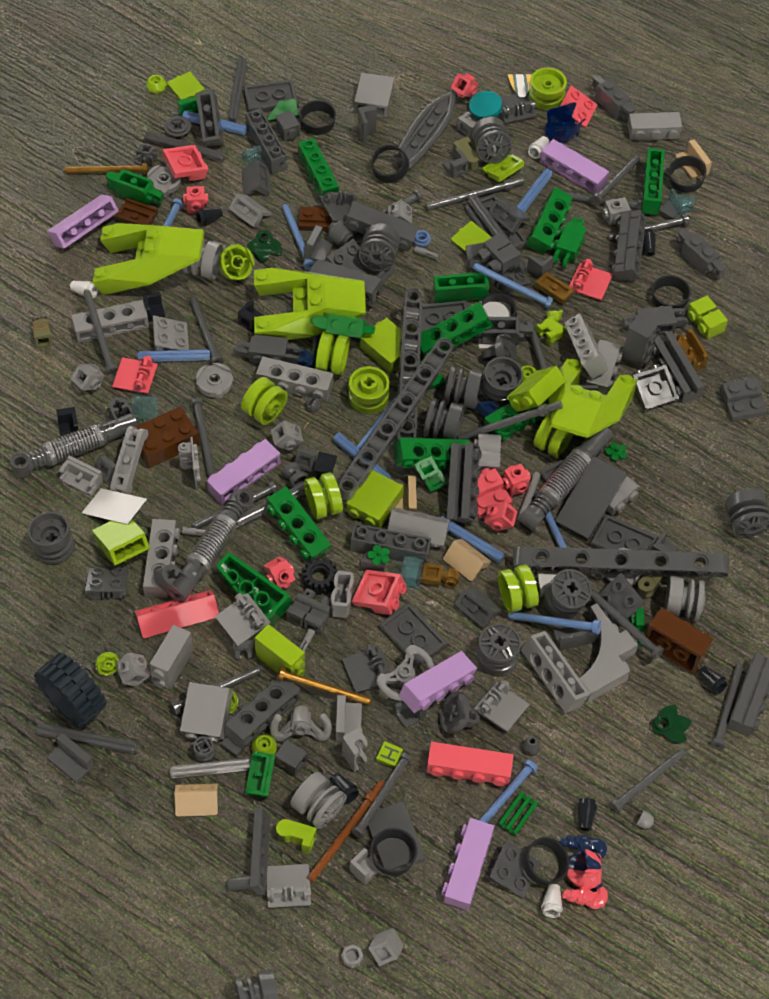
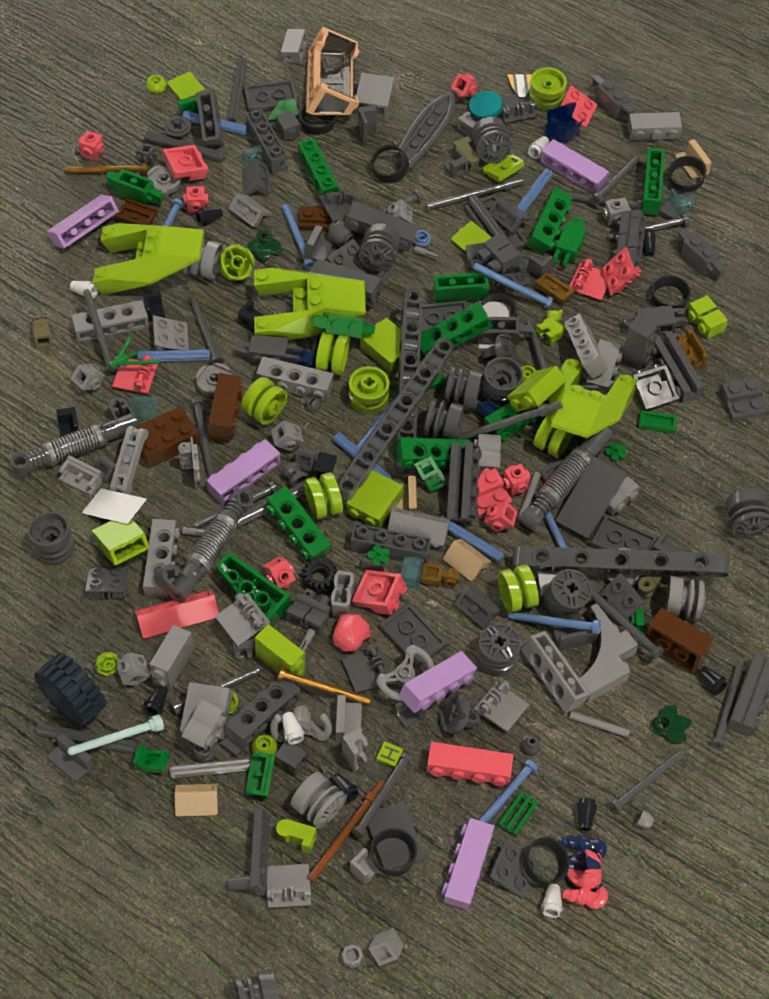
(91, 145): none -> coral brick
(122, 359): none -> green plant
(151, 760): none -> green bracket
(153, 724): none -> light aqua piece
(155, 702): none -> black cone
(204, 725): none -> light grey brick
(225, 407): none -> reddish brown brick
(292, 729): none -> white cone
(294, 45): none -> light grey hinge
(331, 74): none -> windscreen
(351, 632): none -> coral hair
(599, 724): none -> light grey bar
(620, 272): none -> coral hinge
(657, 422): none -> green tile

